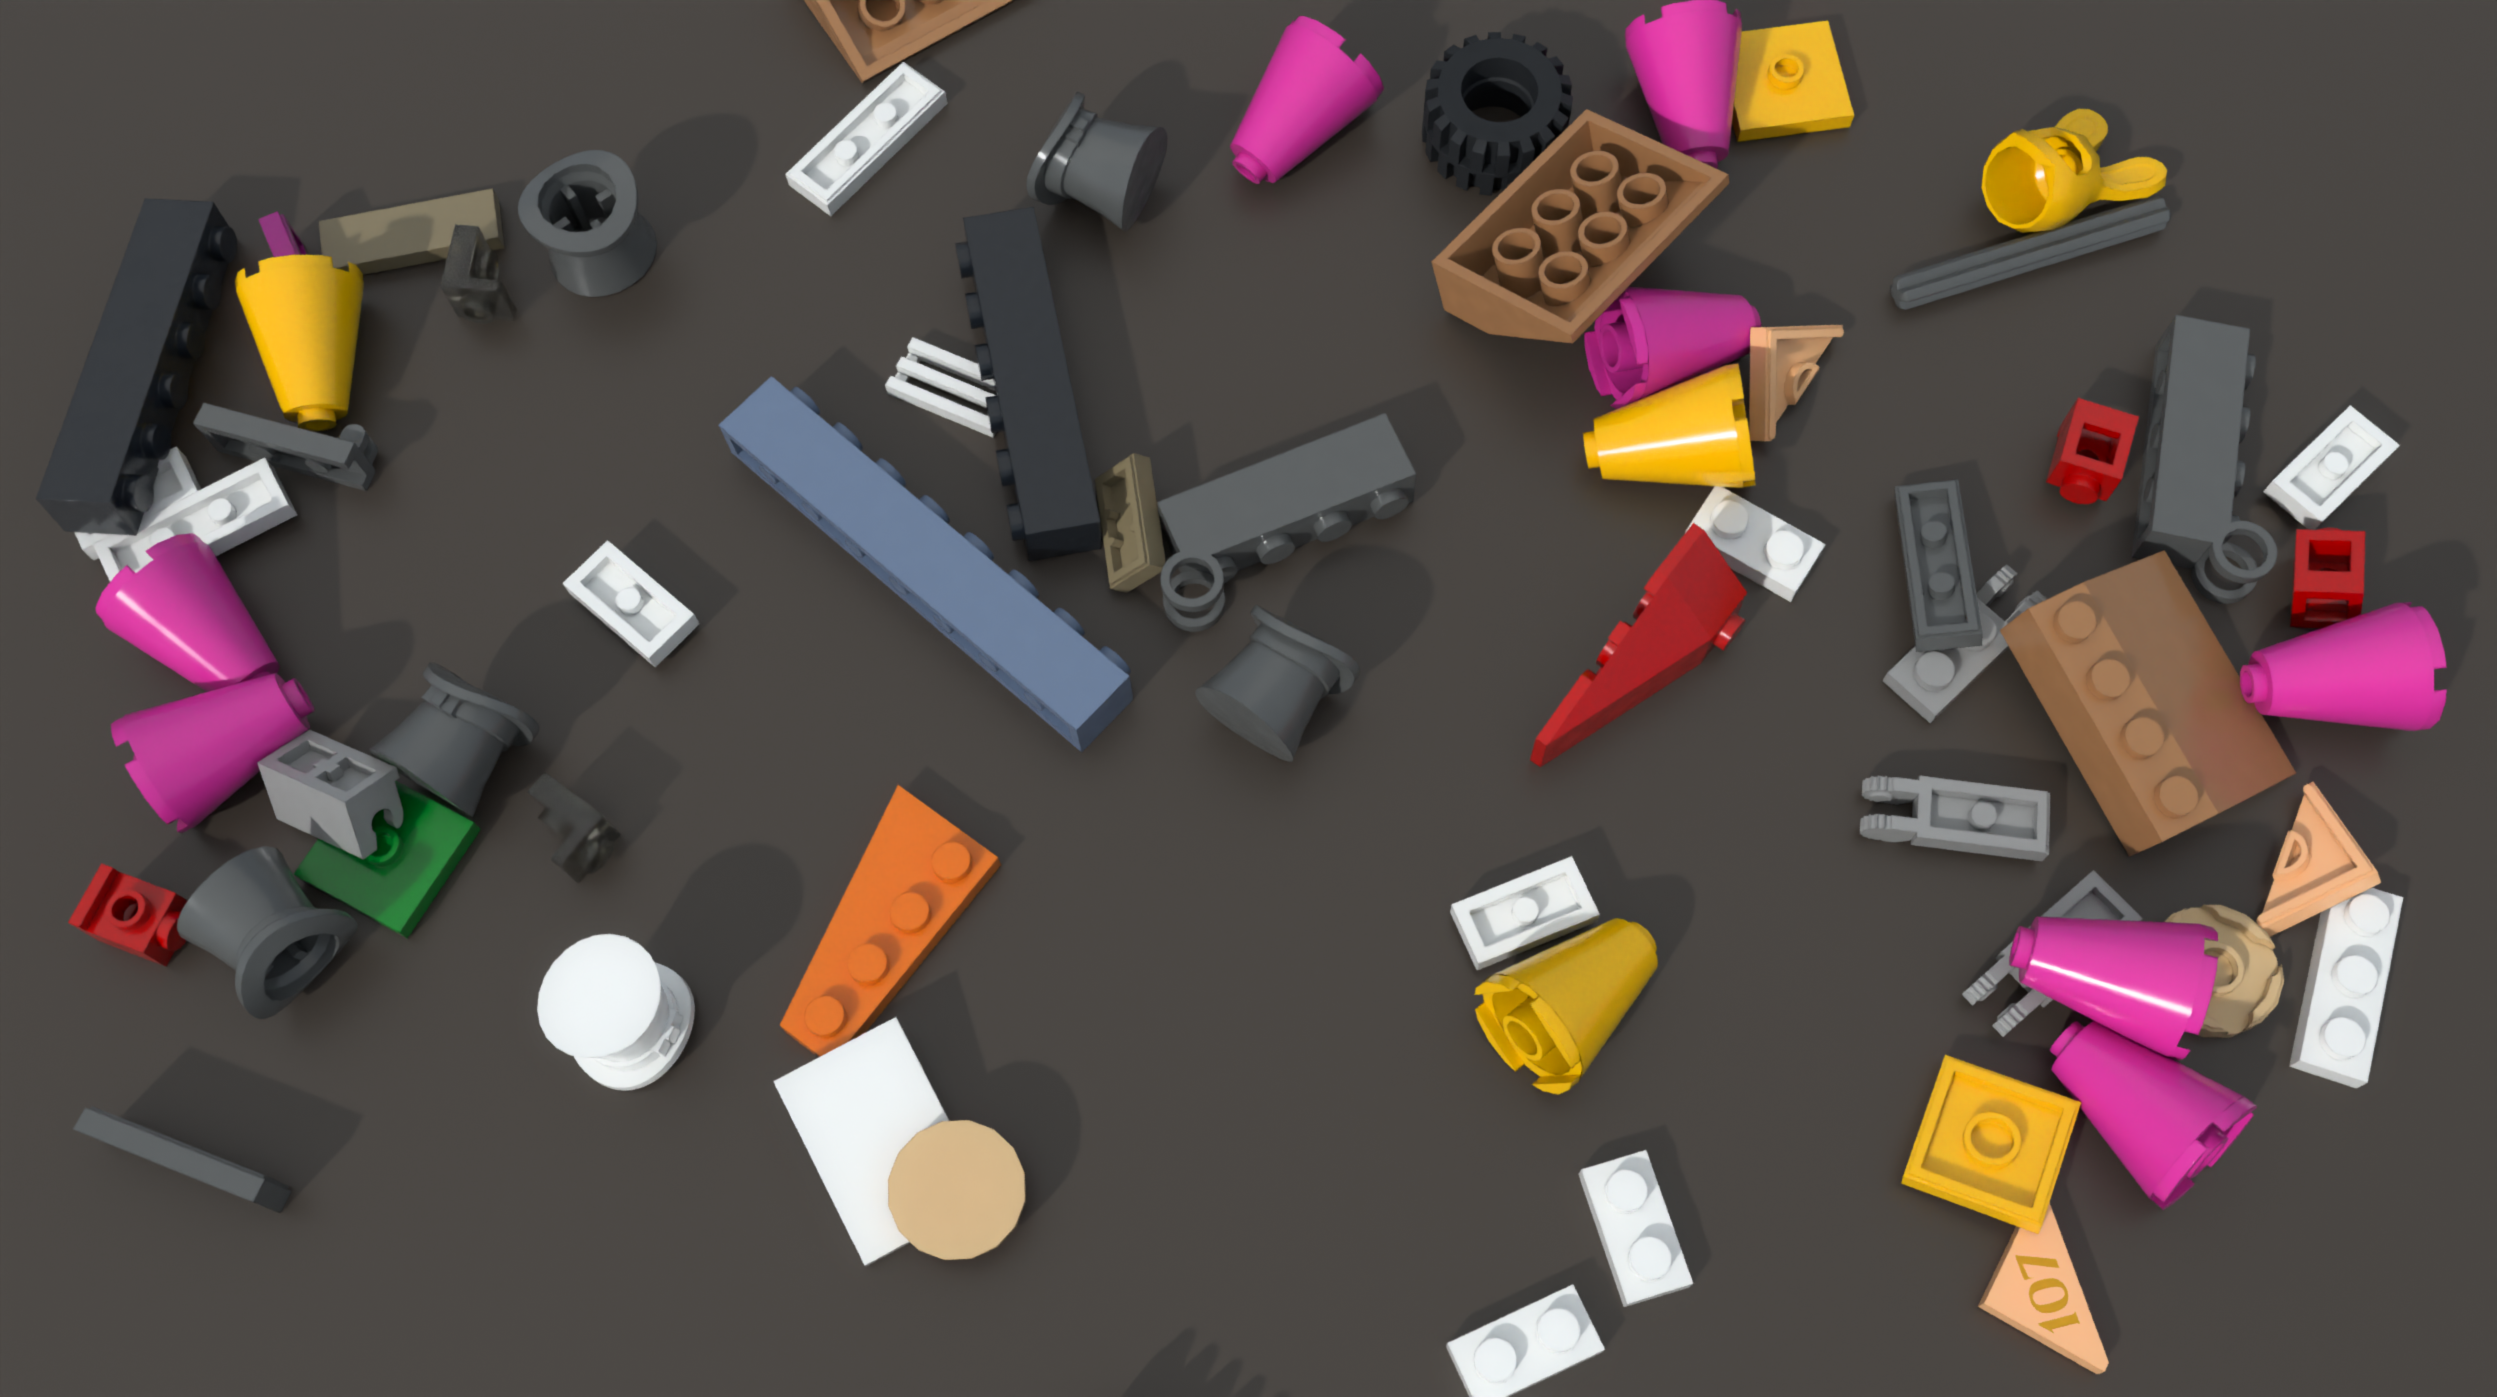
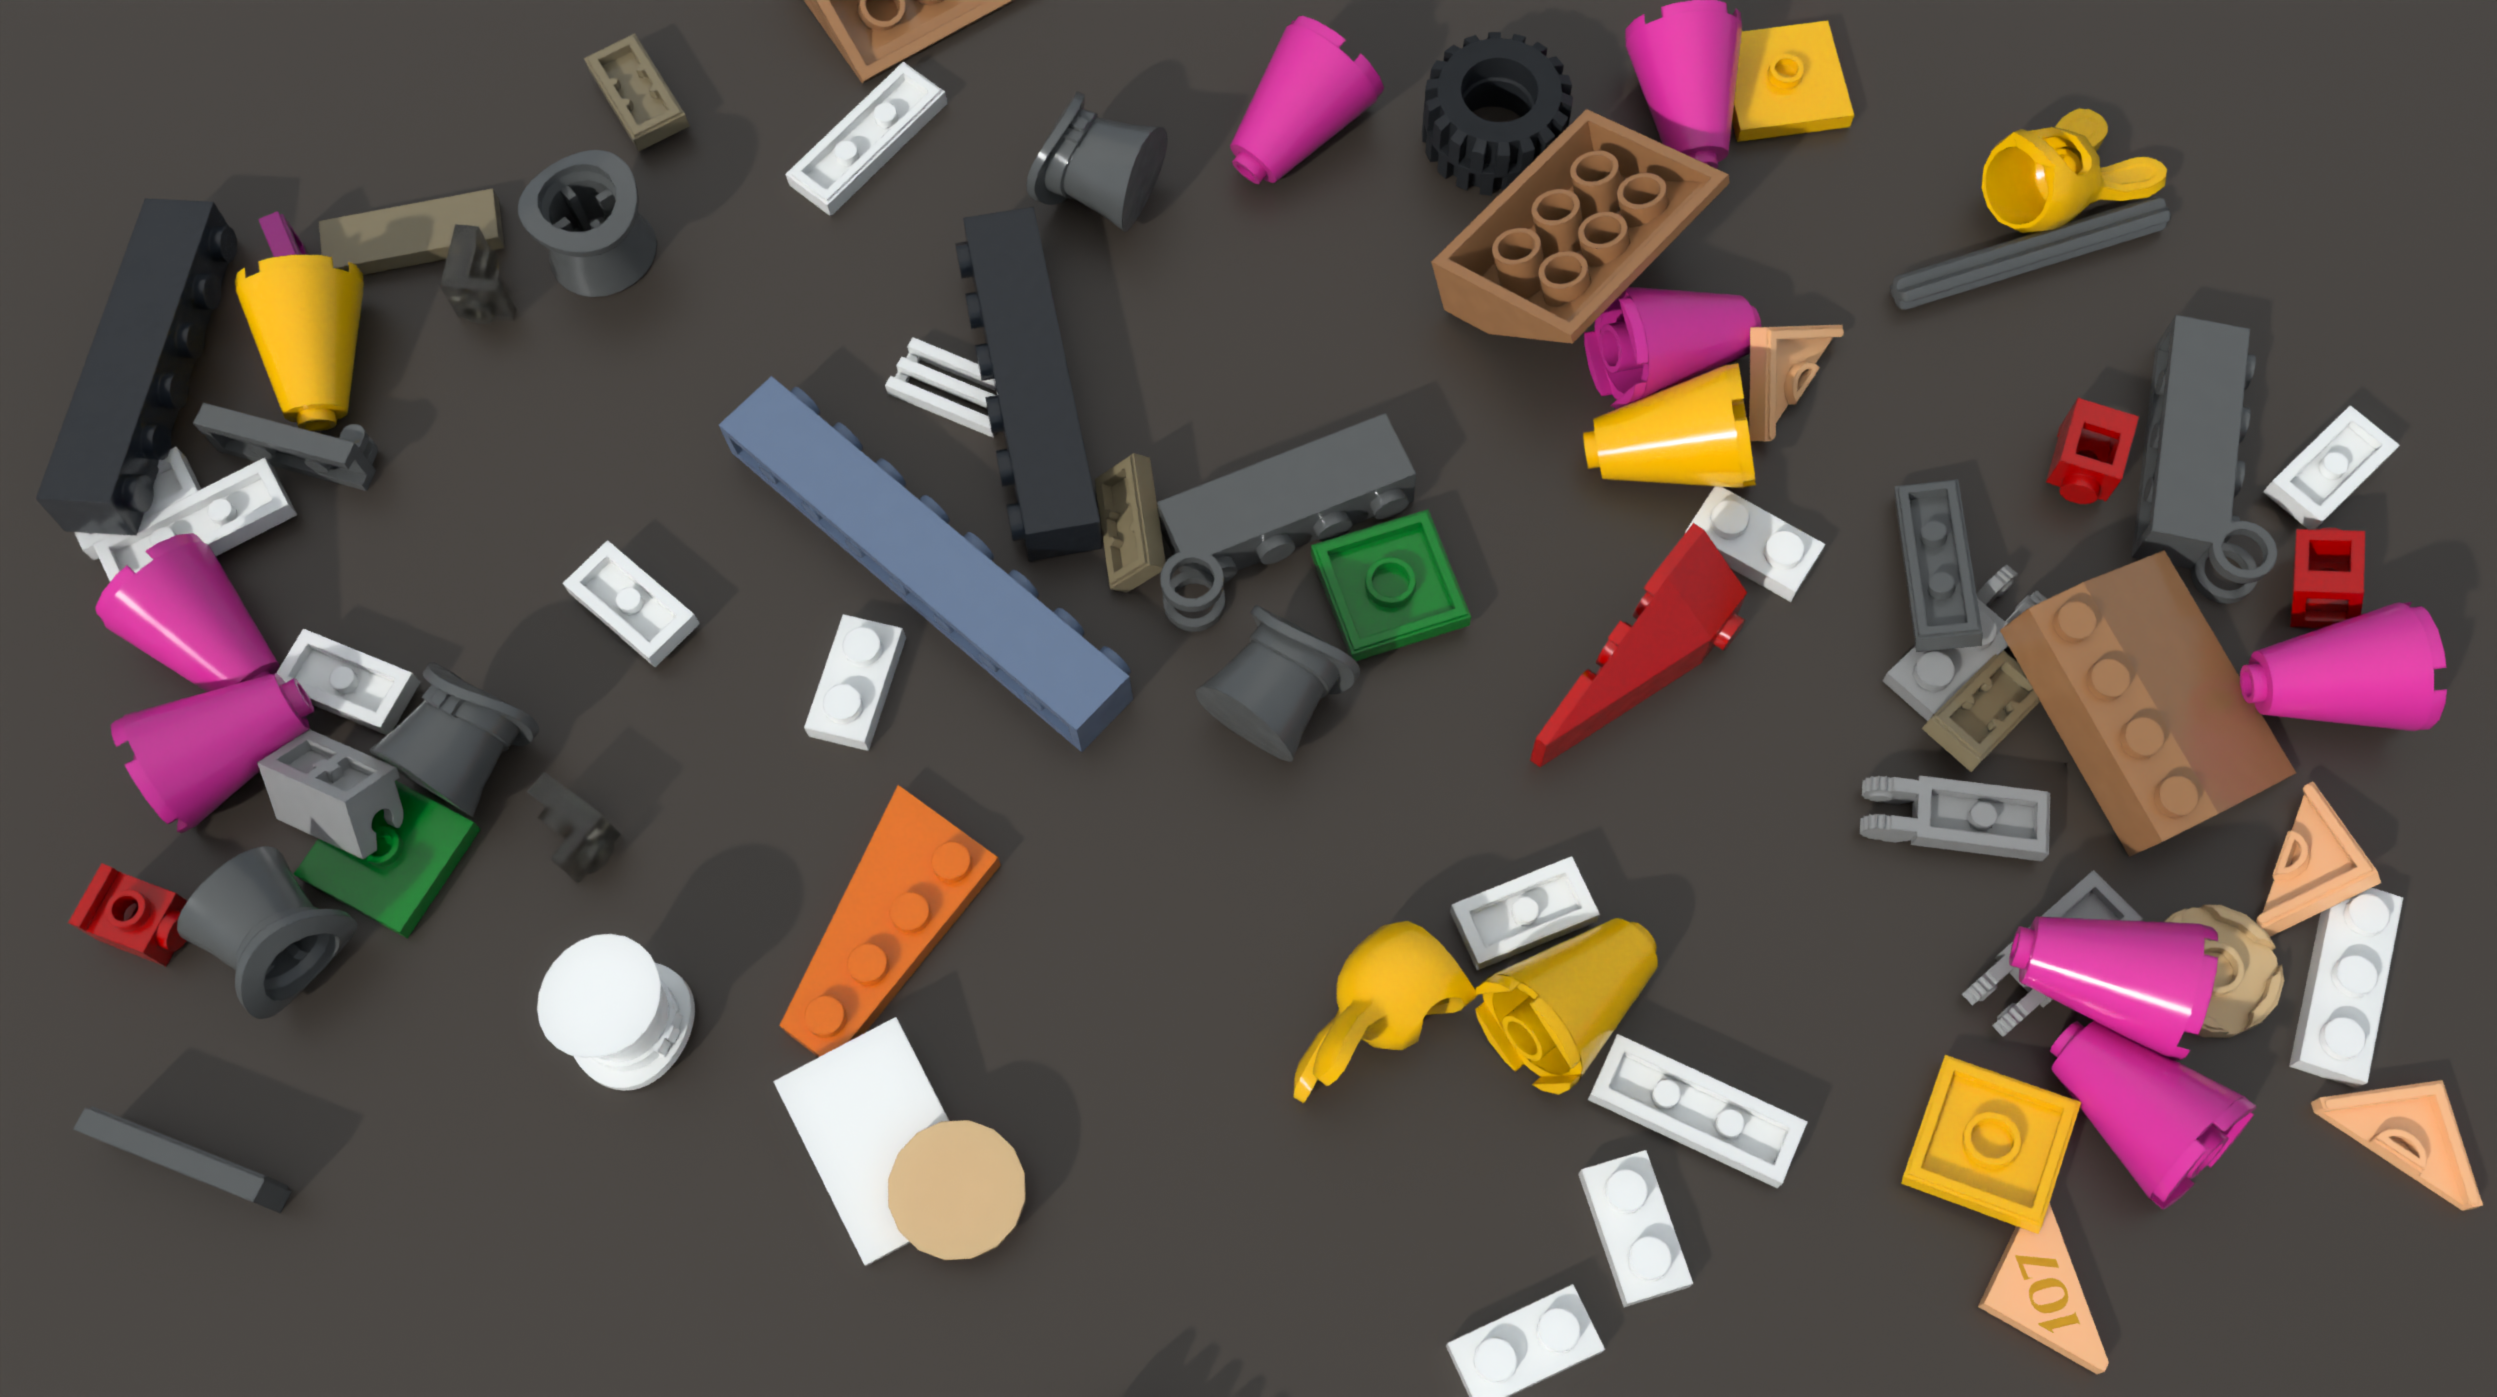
(349, 681): none -> white plate
(636, 92): none -> dark tan plate
(855, 682): none -> white plate
(1383, 998): none -> yellow piece
(1390, 585): none -> green plate
(1698, 1111): none -> white plate
(1983, 711): none -> dark tan plate
(2412, 1131): none -> light nougat tile

